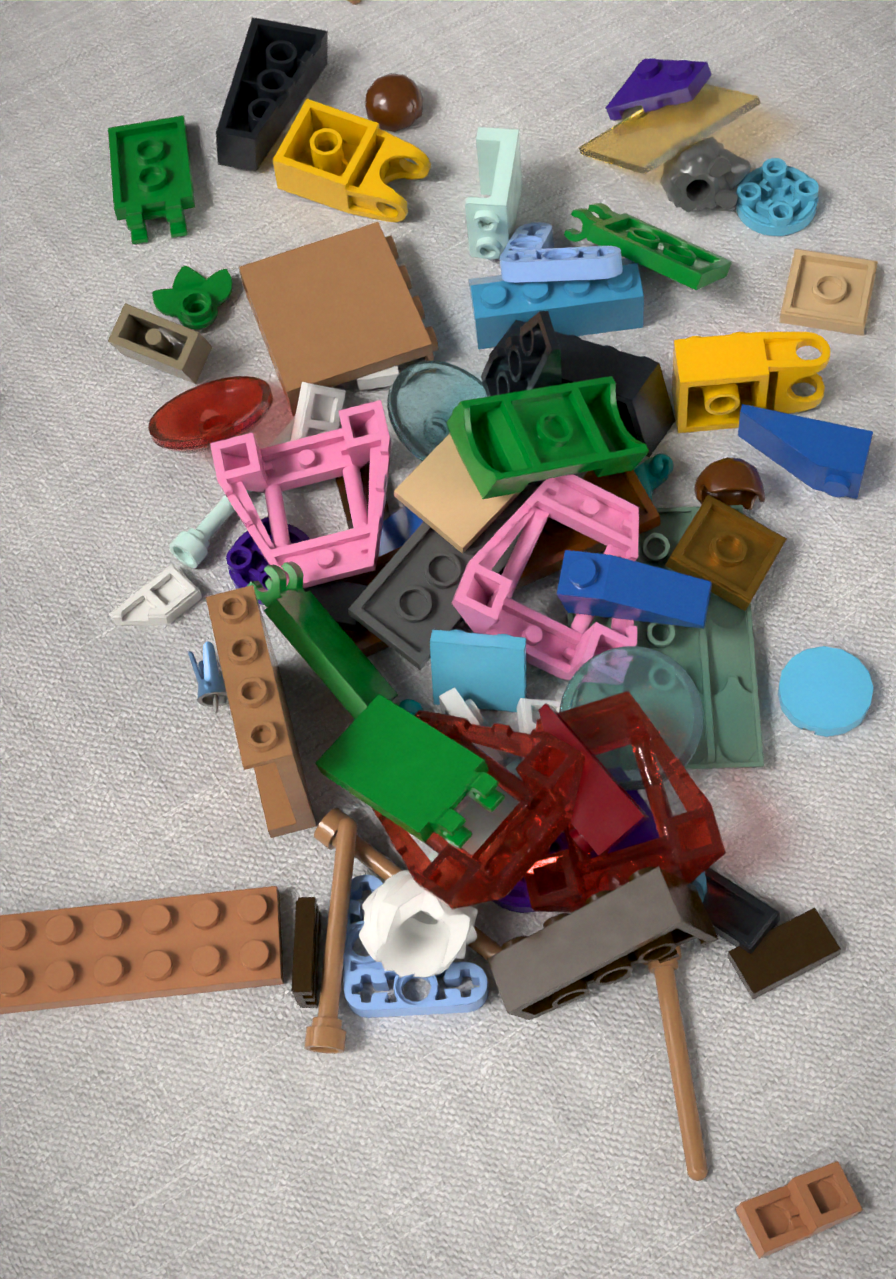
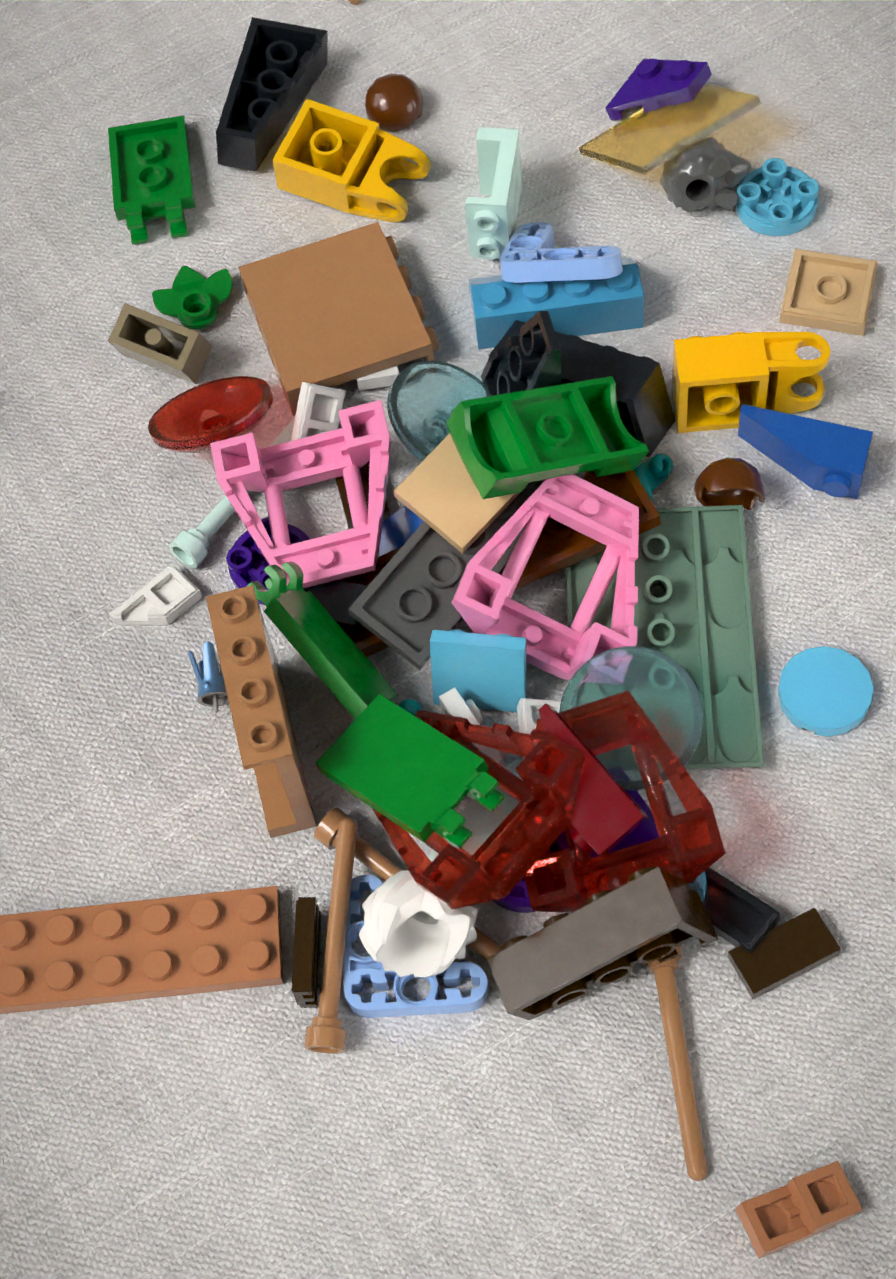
(631, 590): blue slope -> none
(649, 246): green tile -> none
(727, 551): pearl gold tile -> none

